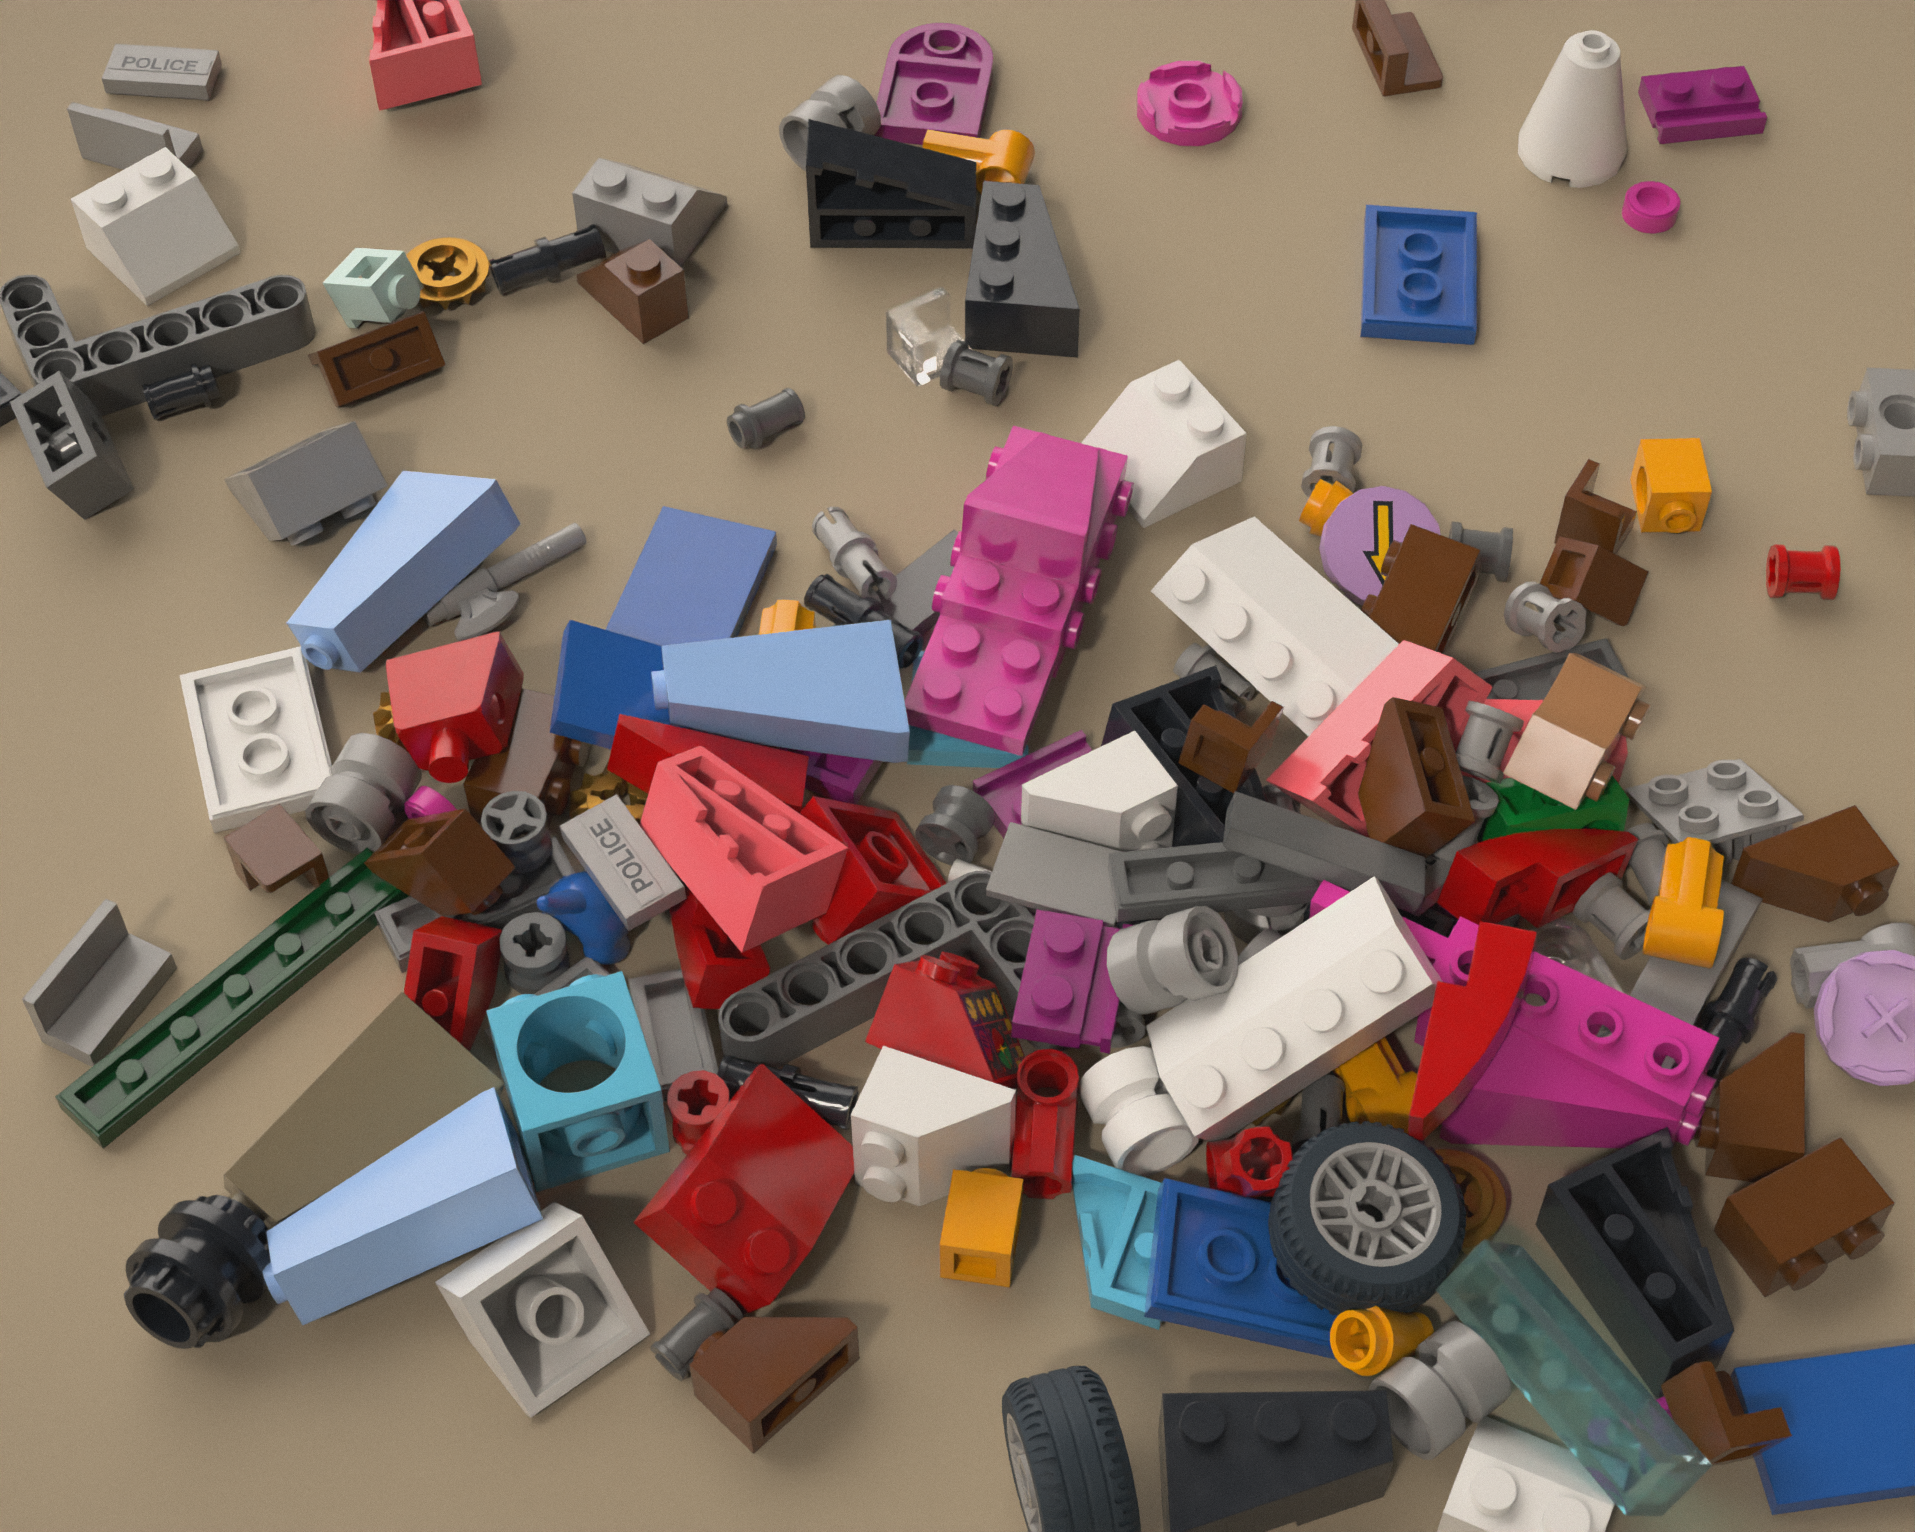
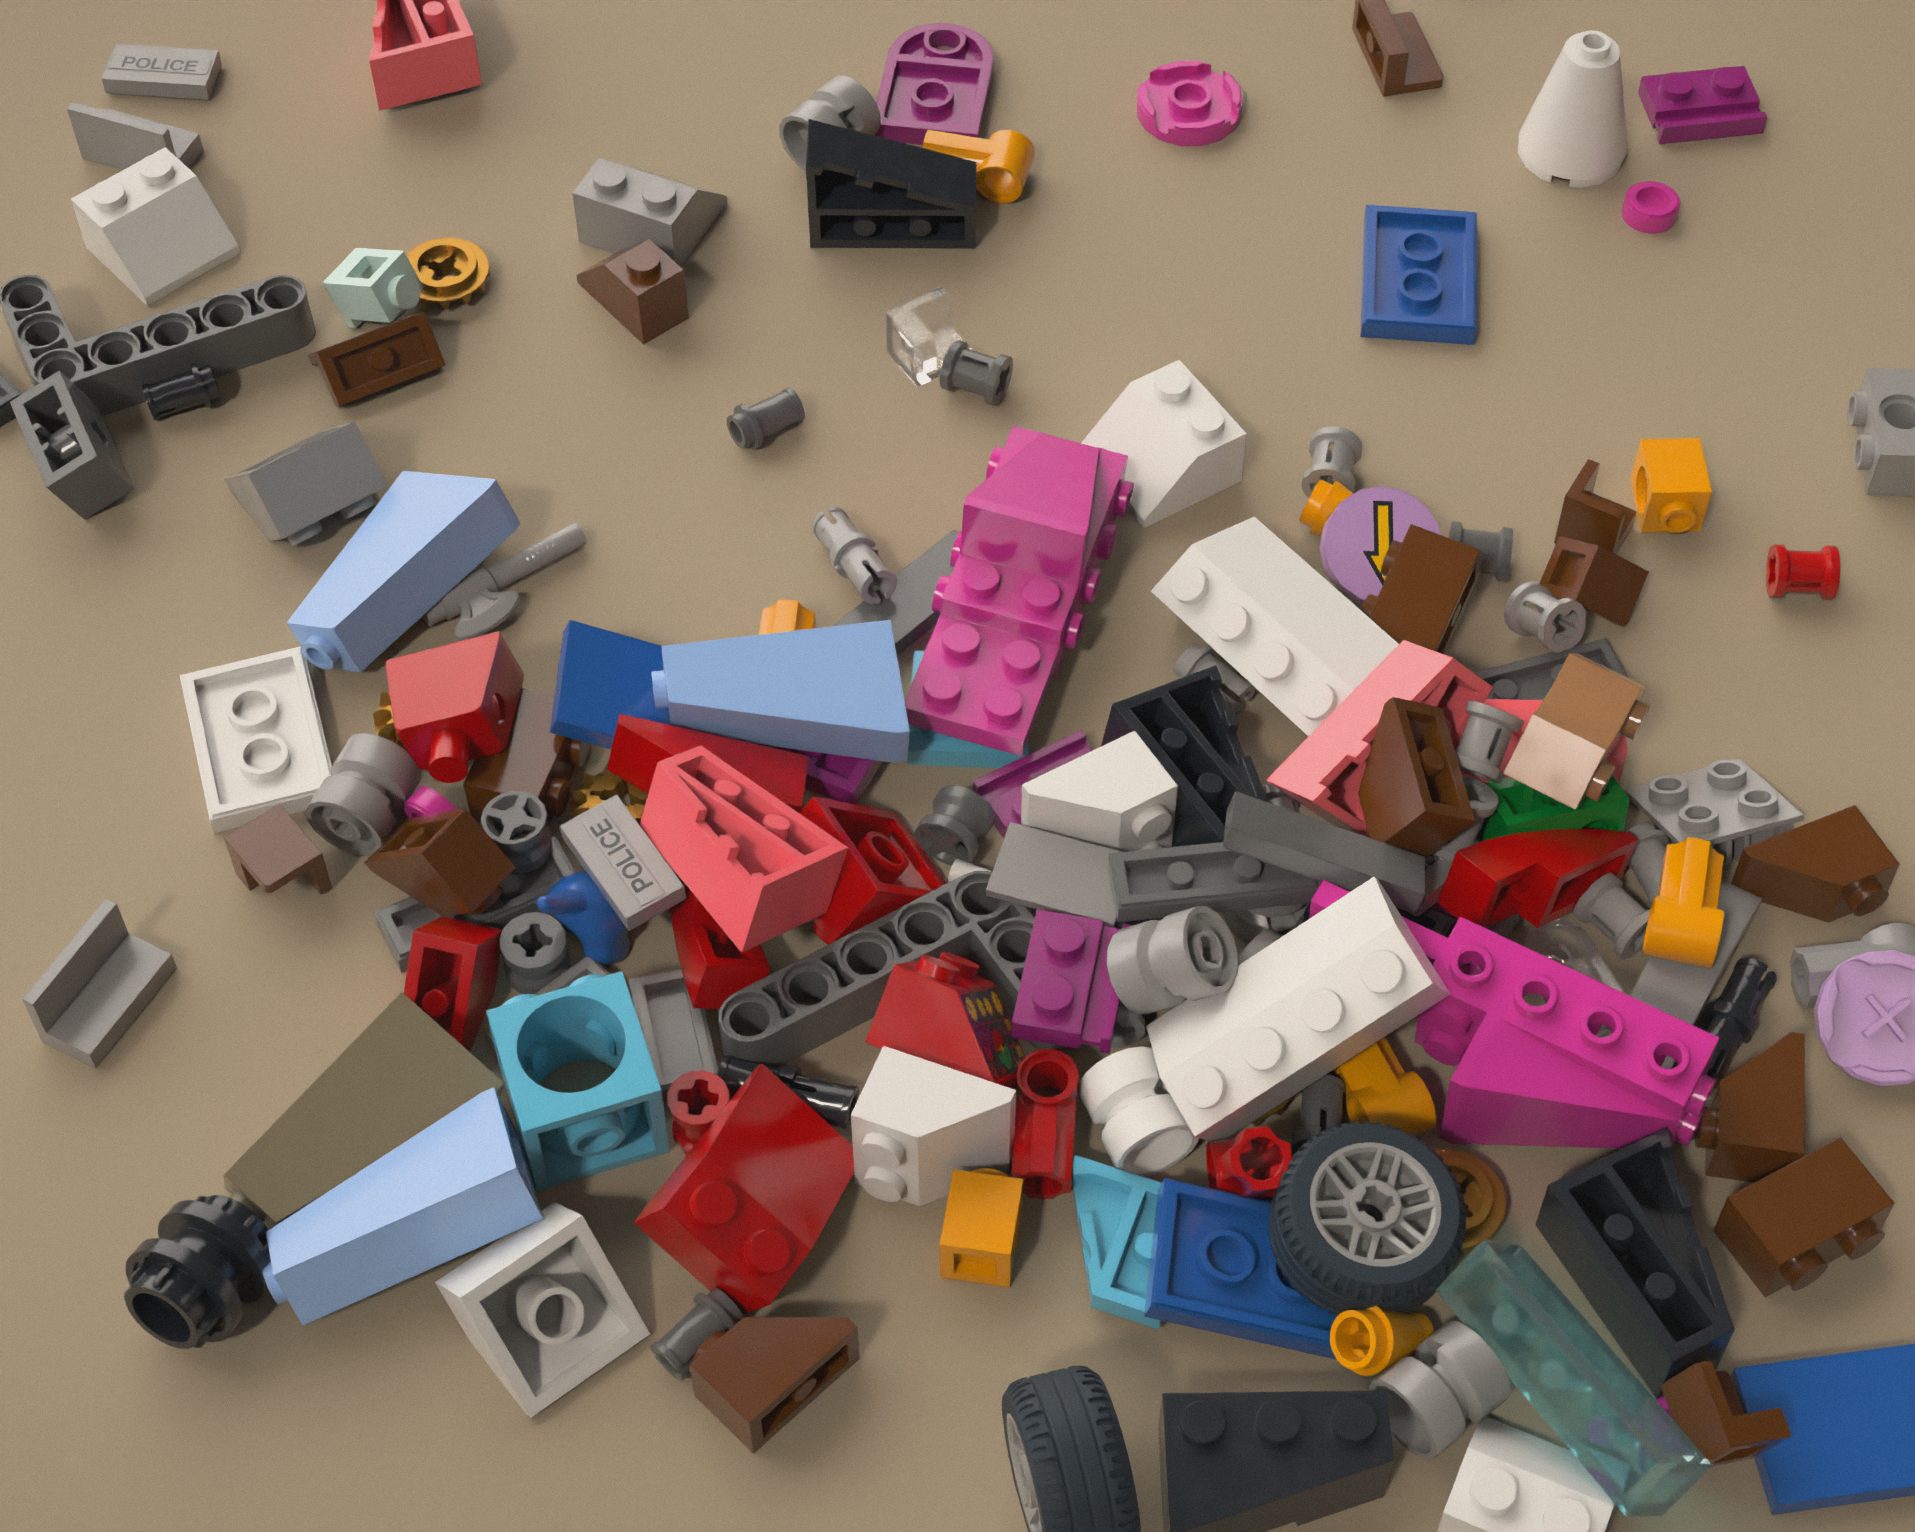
(227, 1002): dark green tile -> none
(547, 259): black pin -> none
(693, 579): tile -> none
(845, 607): black pin -> none
(1018, 278): wedge -> none
(1227, 748): reddish brown panel -> none
(1470, 1024): red slope -> none

